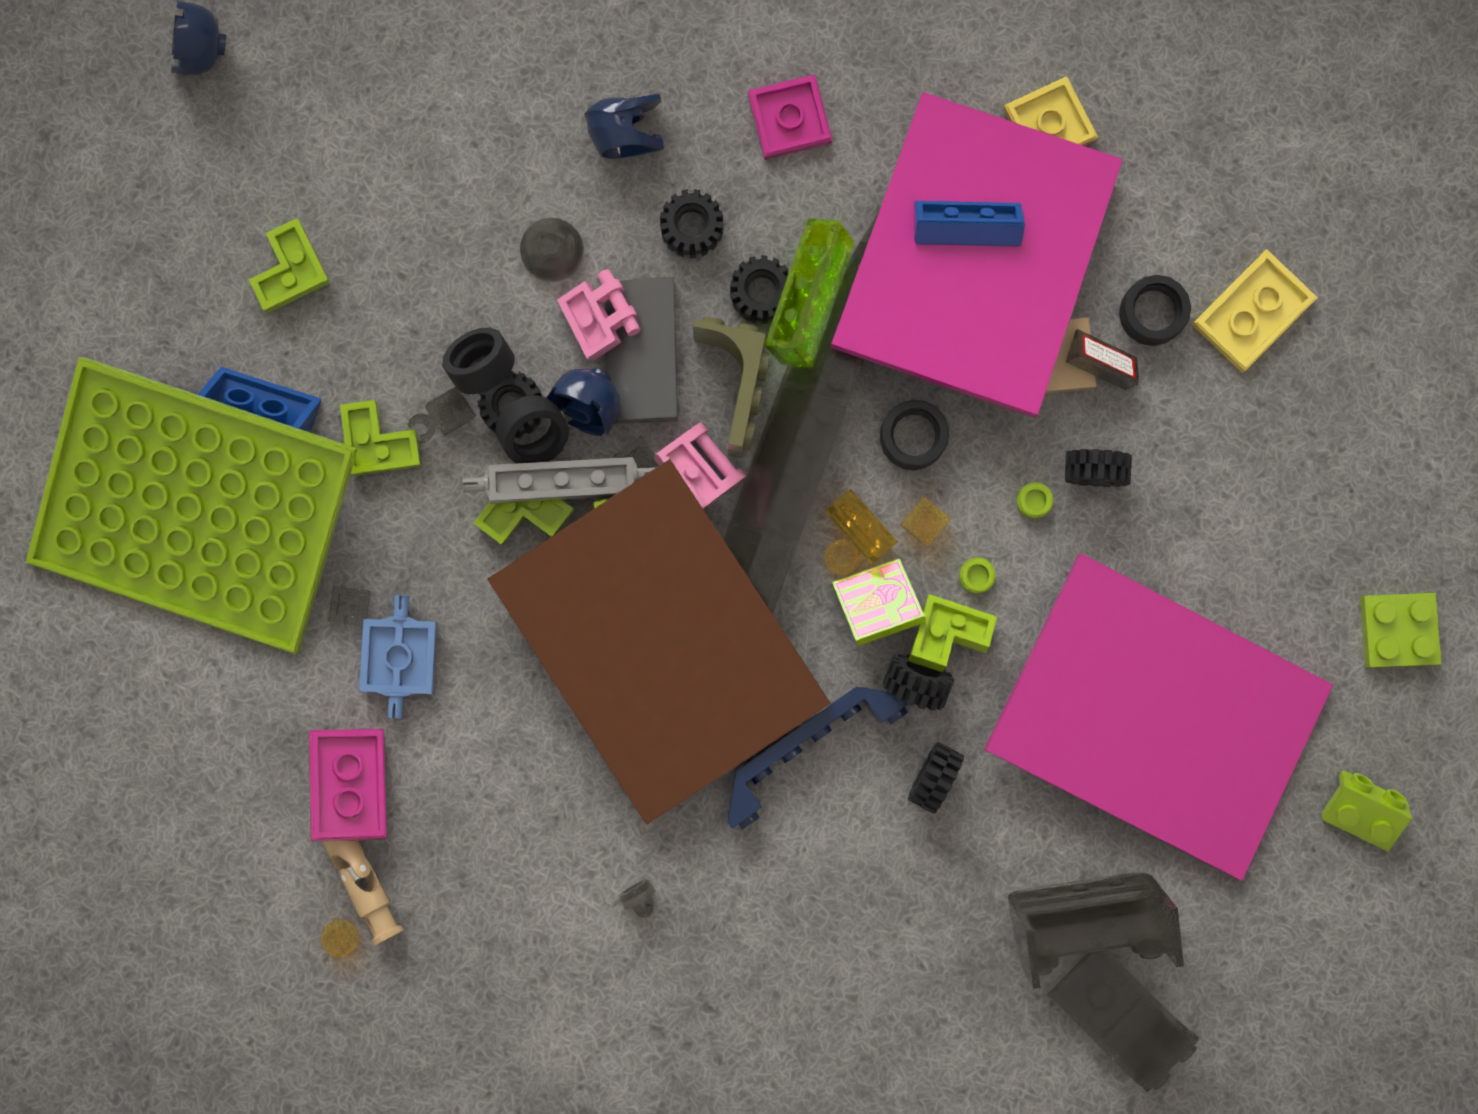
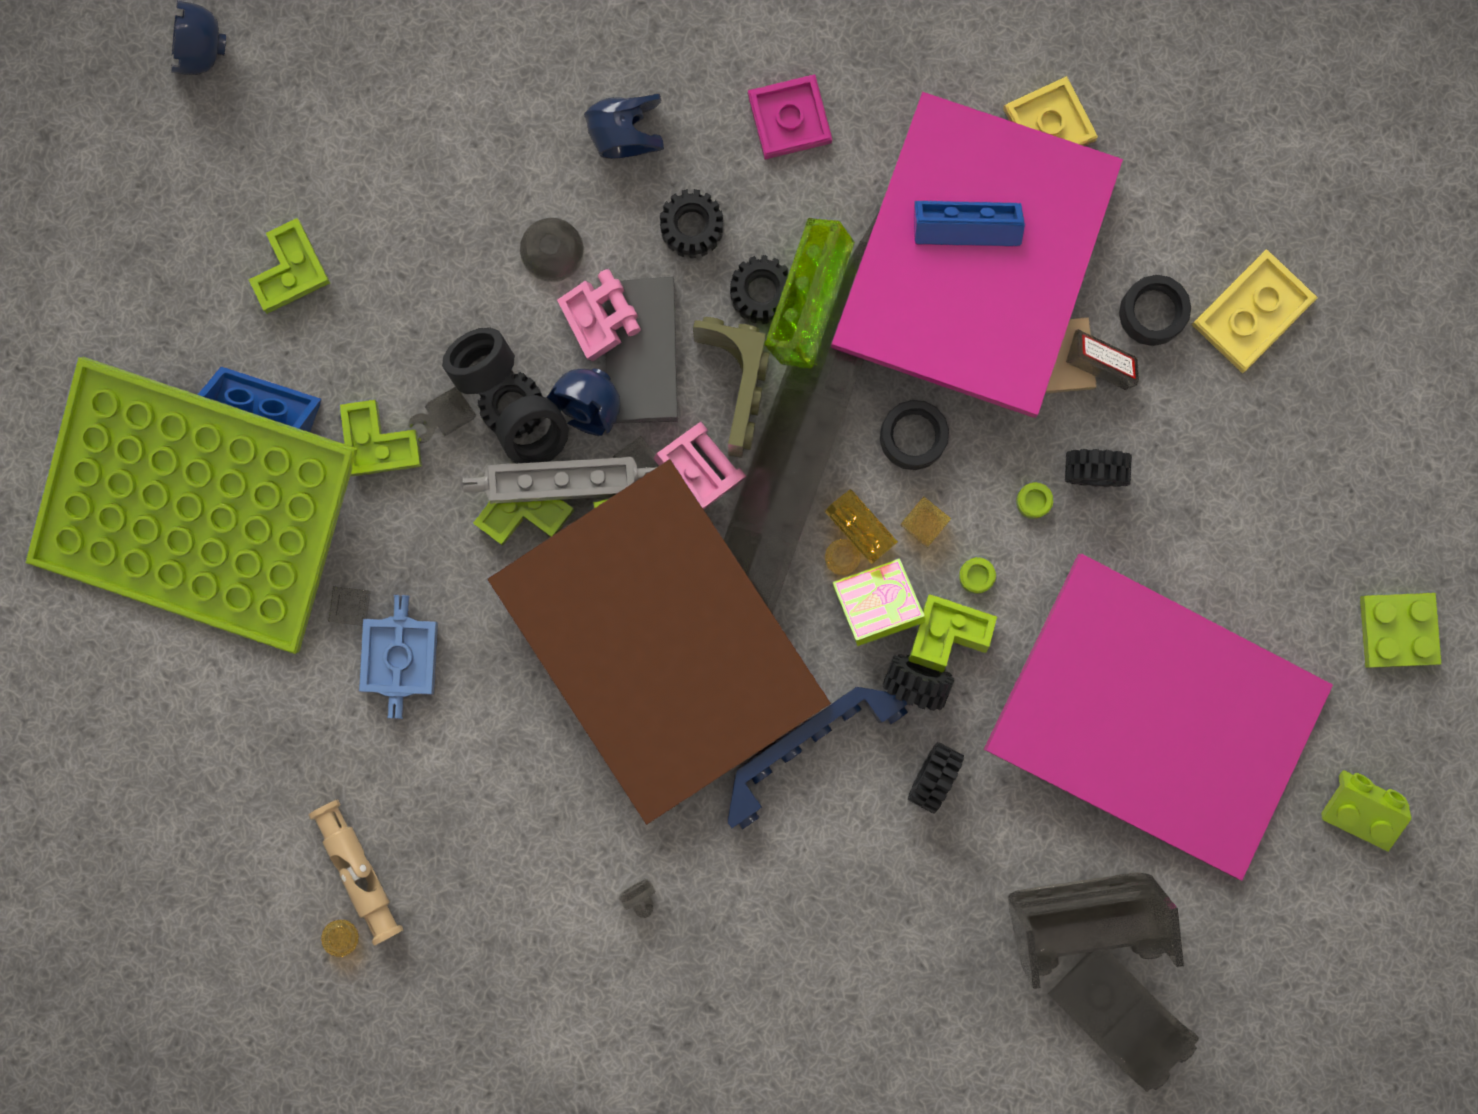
(347, 785): dark pink tile -> none

